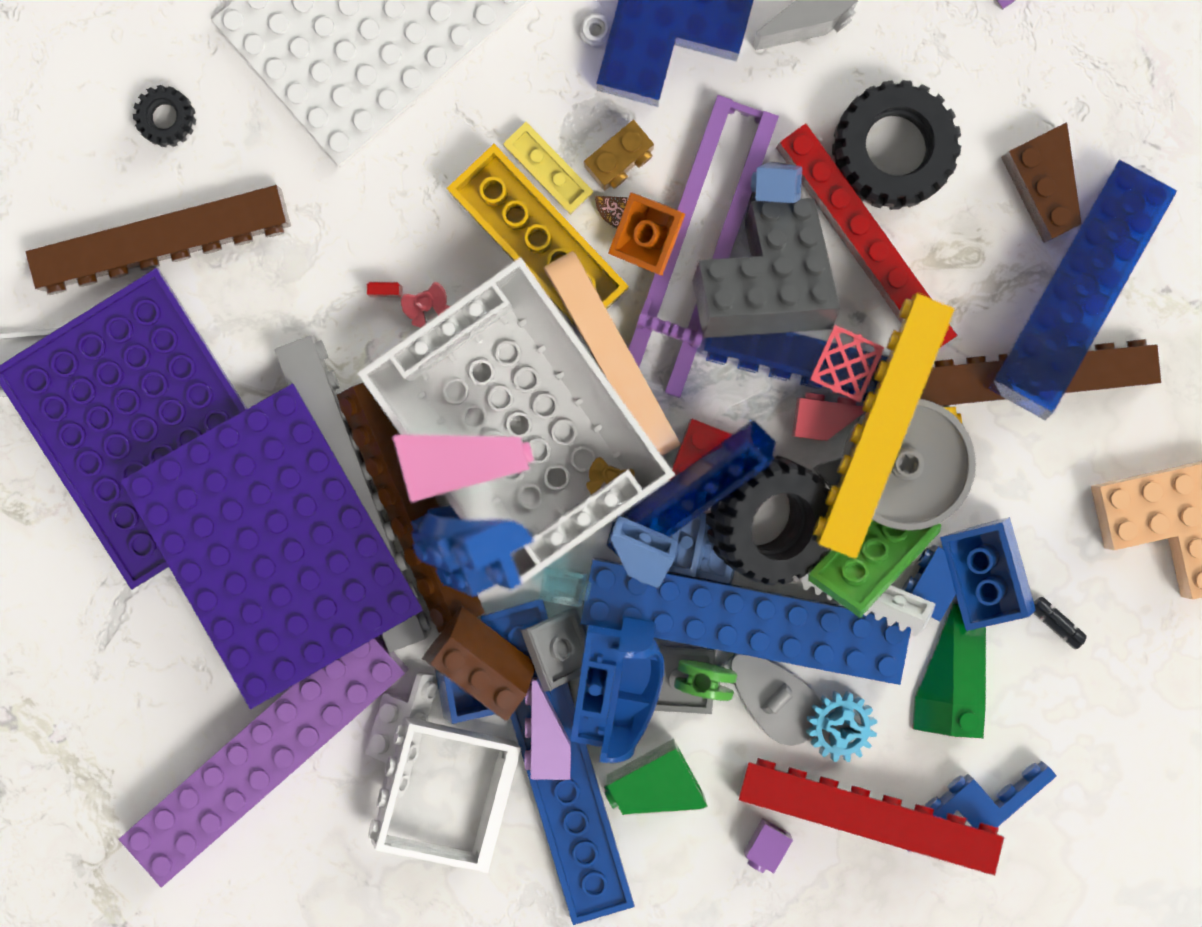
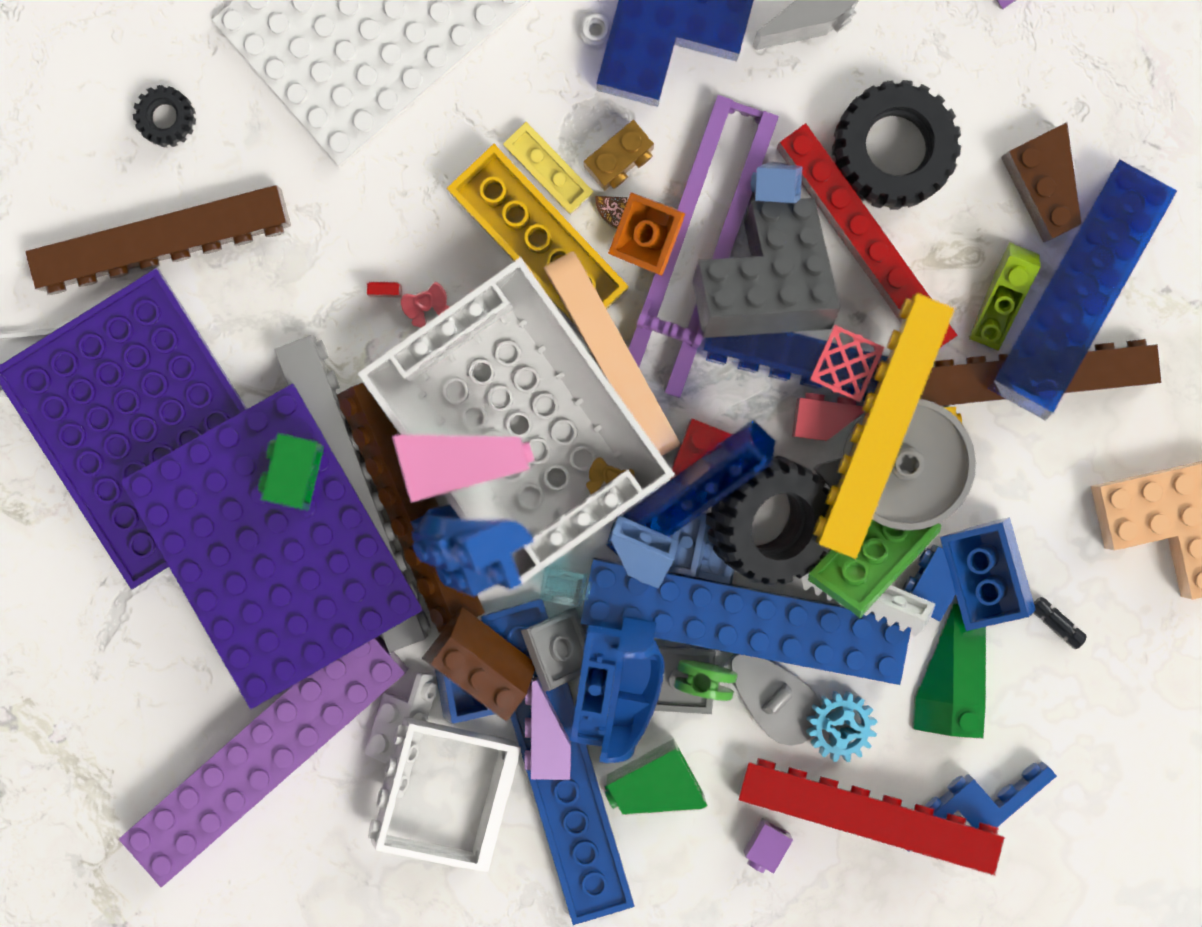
(291, 471): none -> green brick
(1005, 295): none -> lime slope

